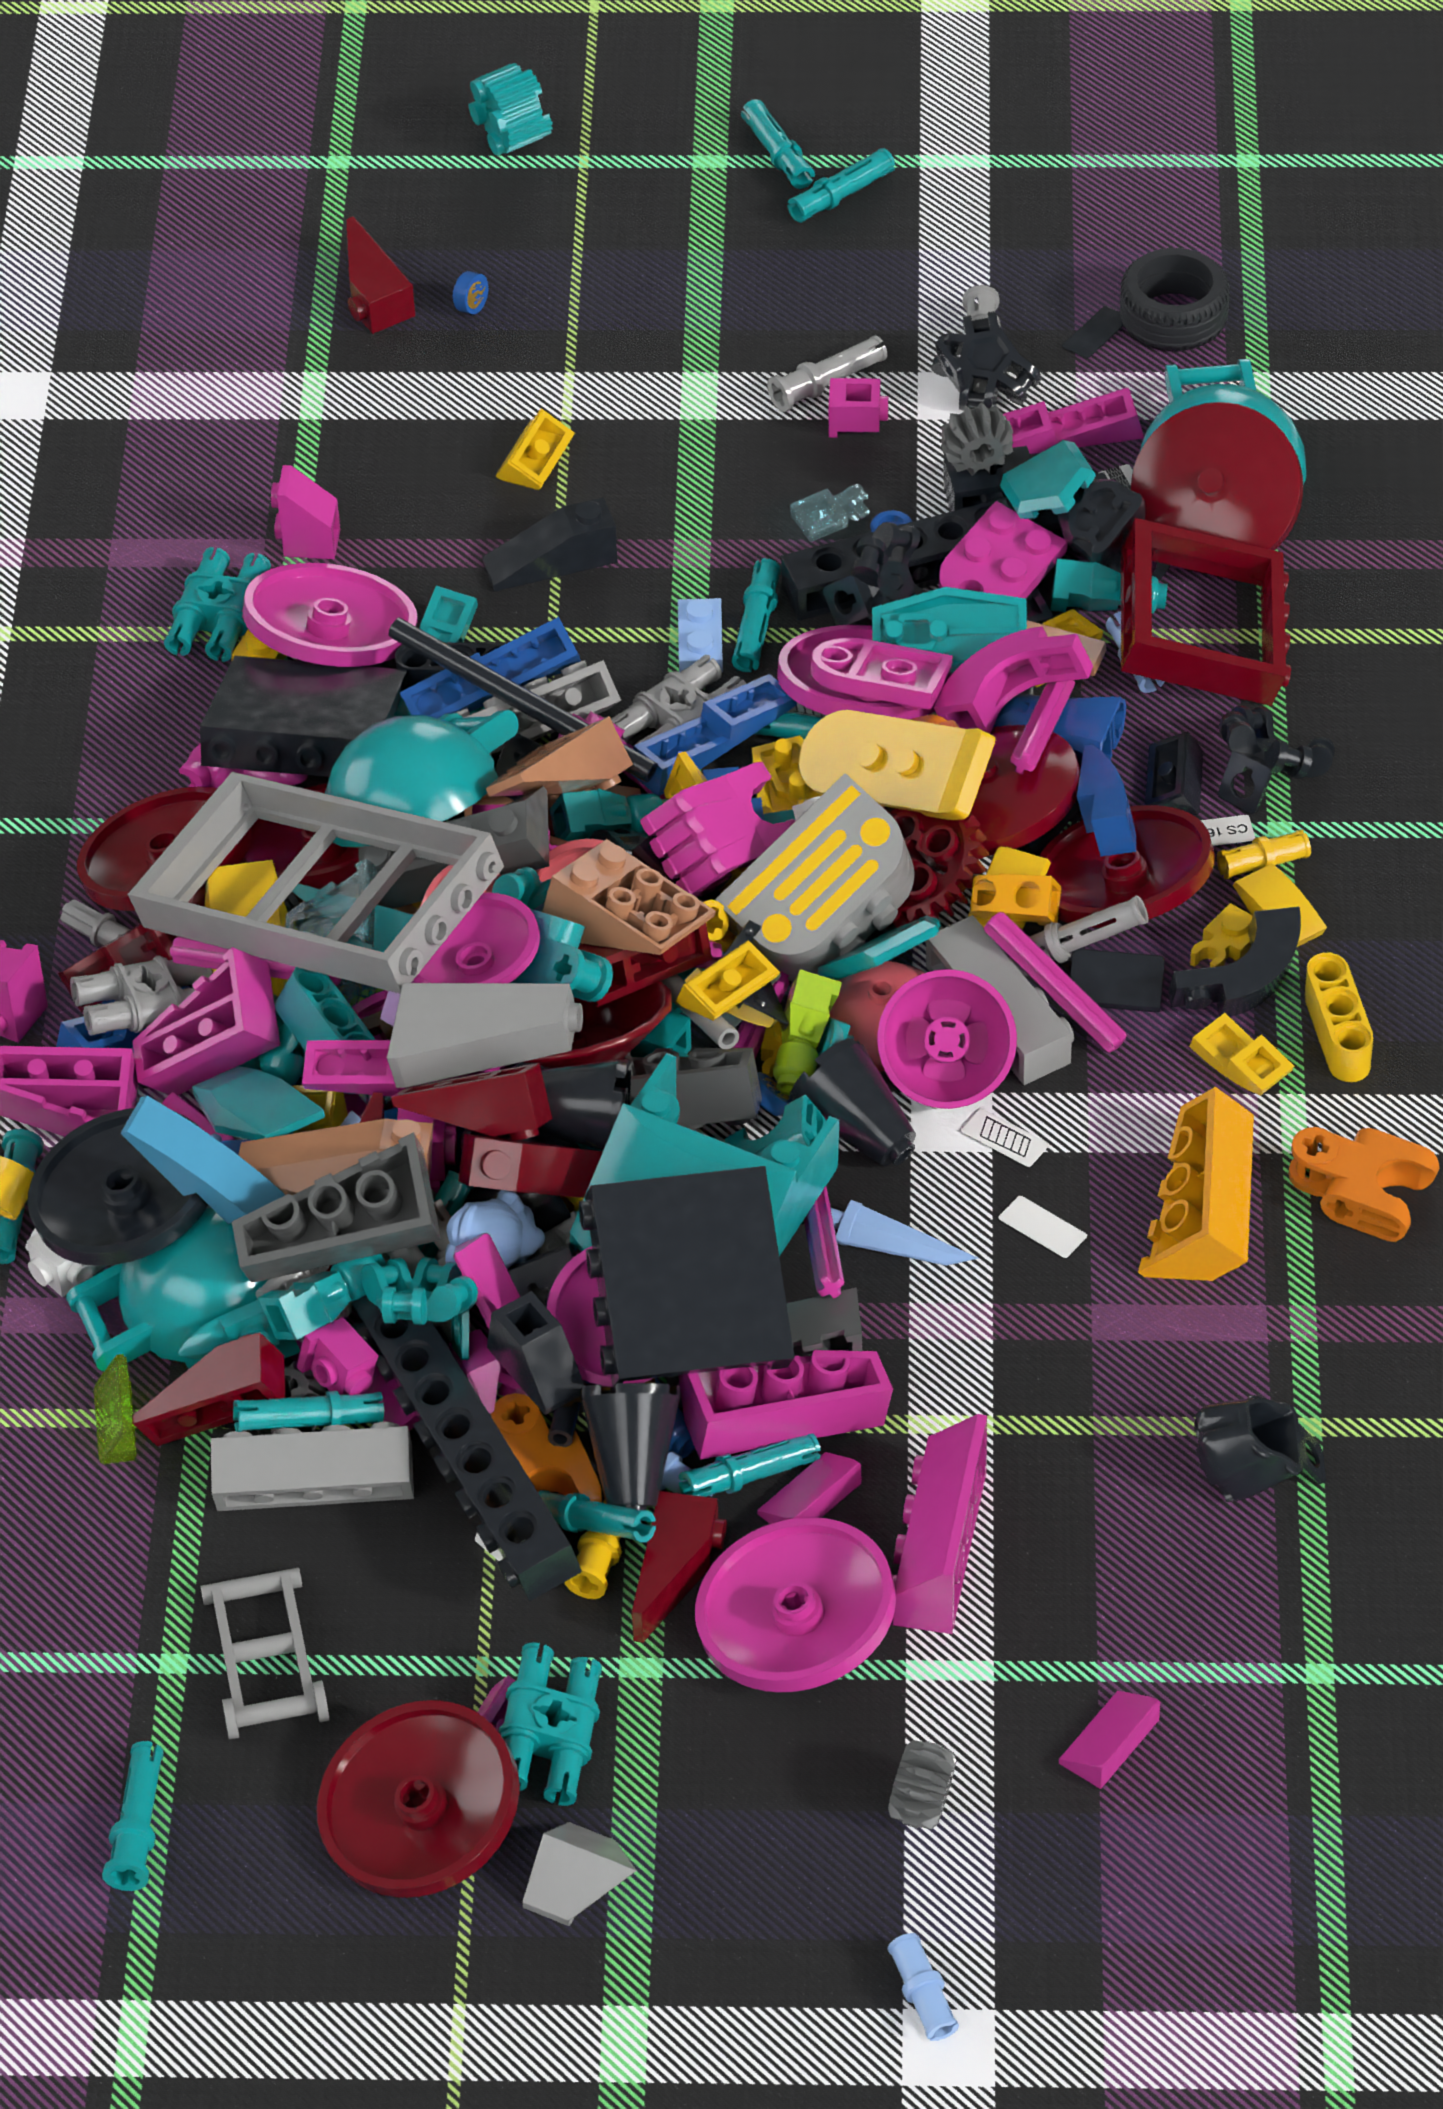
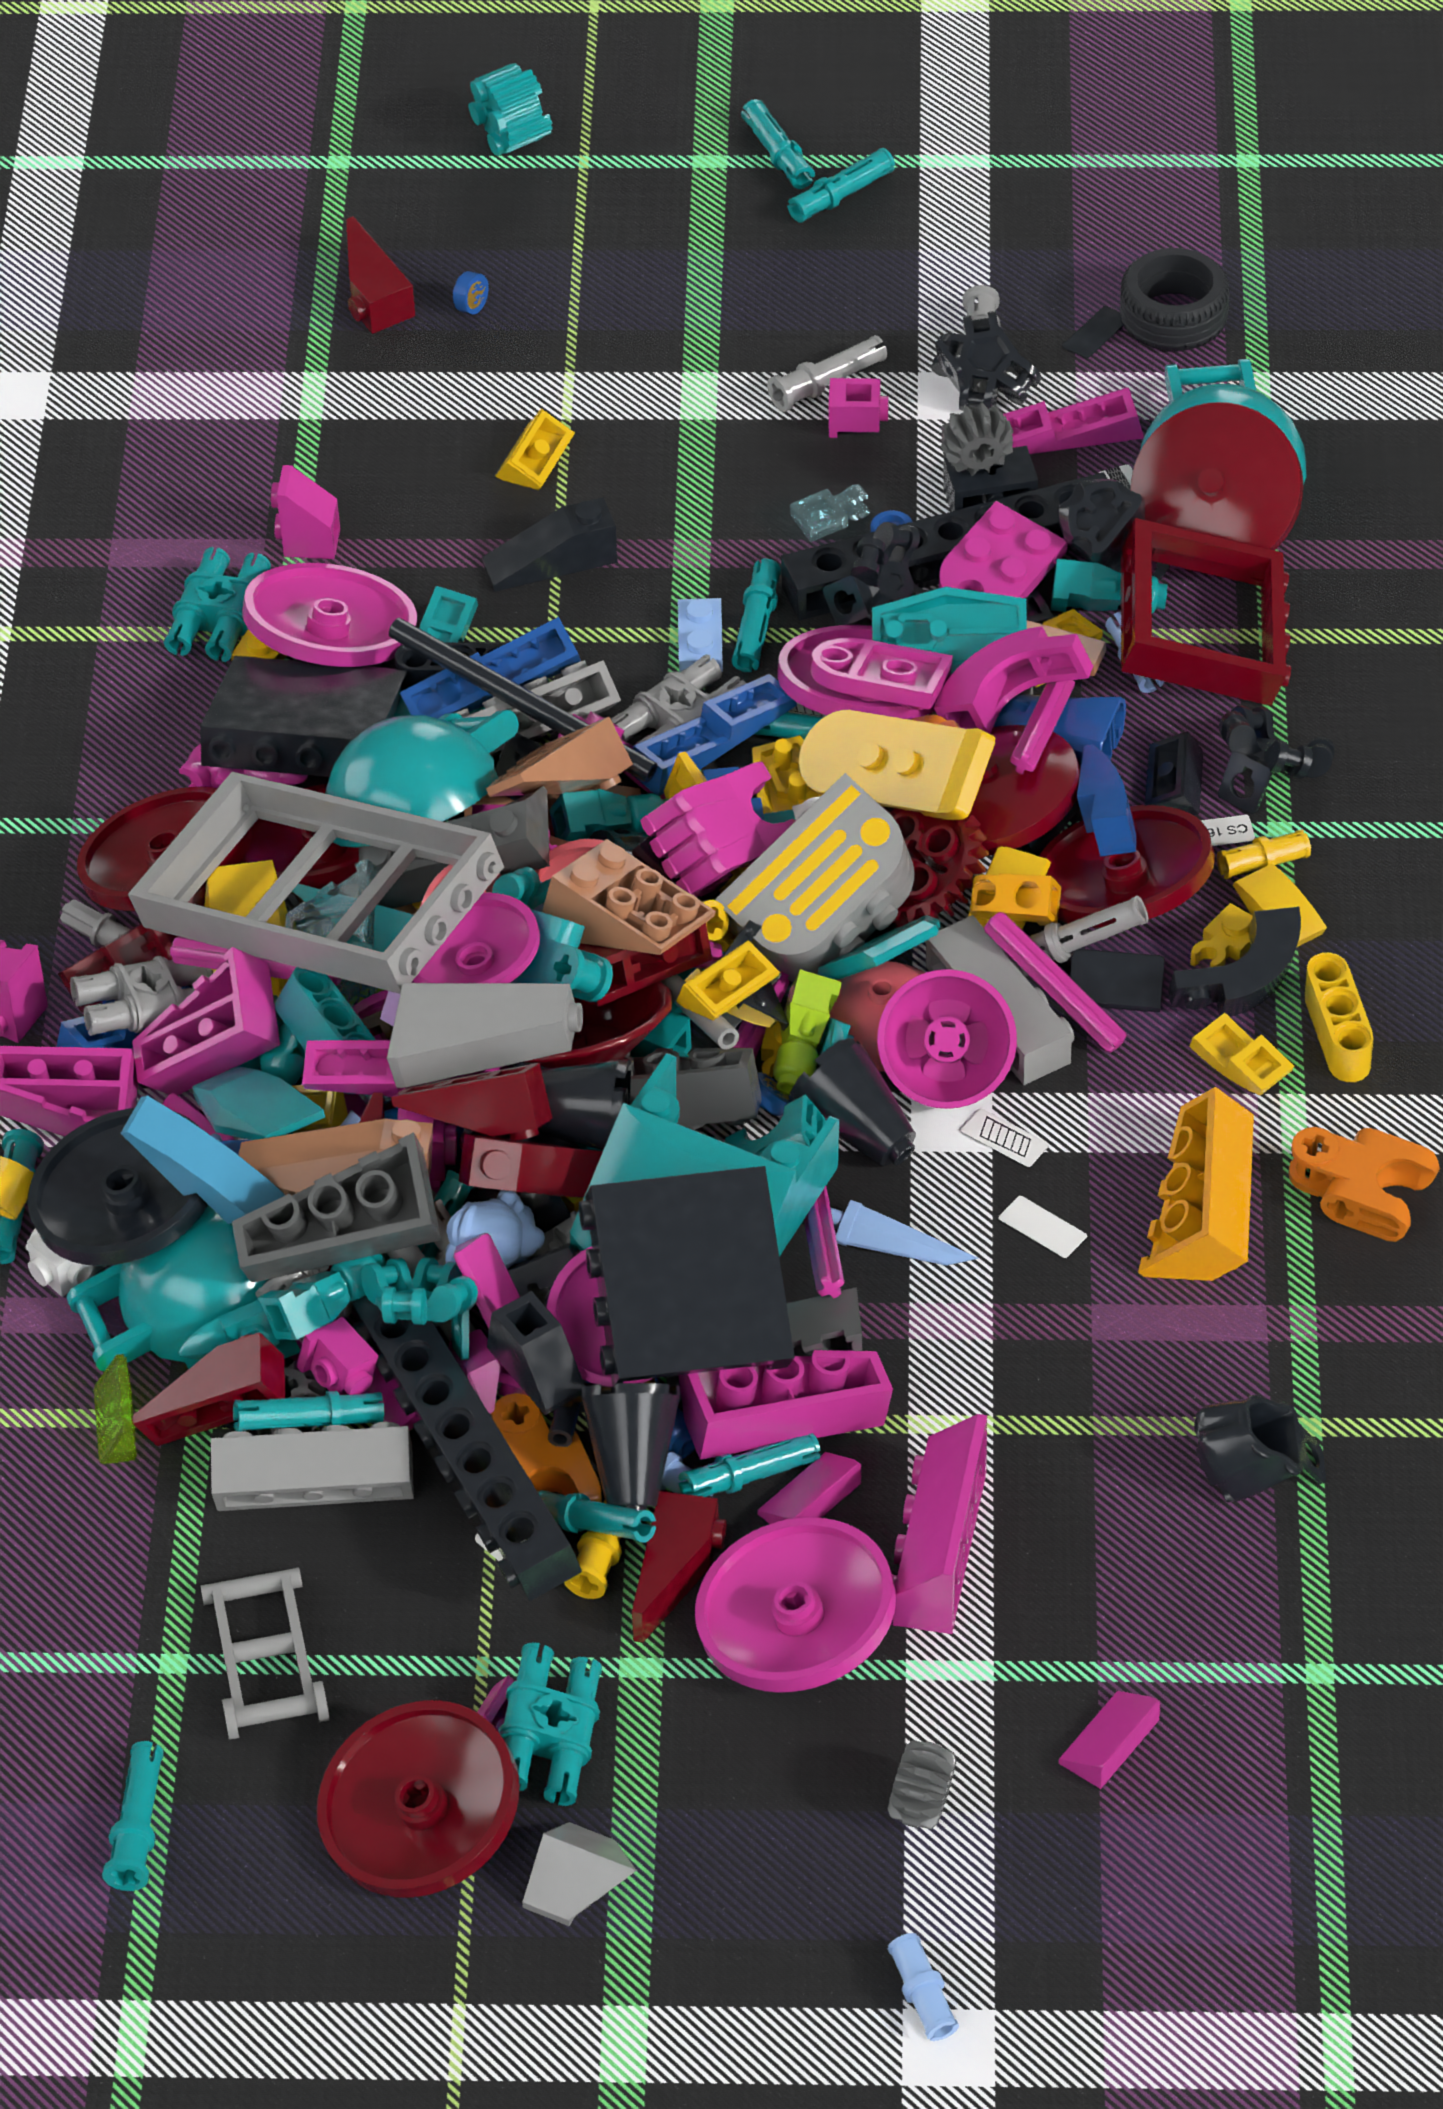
(1048, 480): teal tile -> none

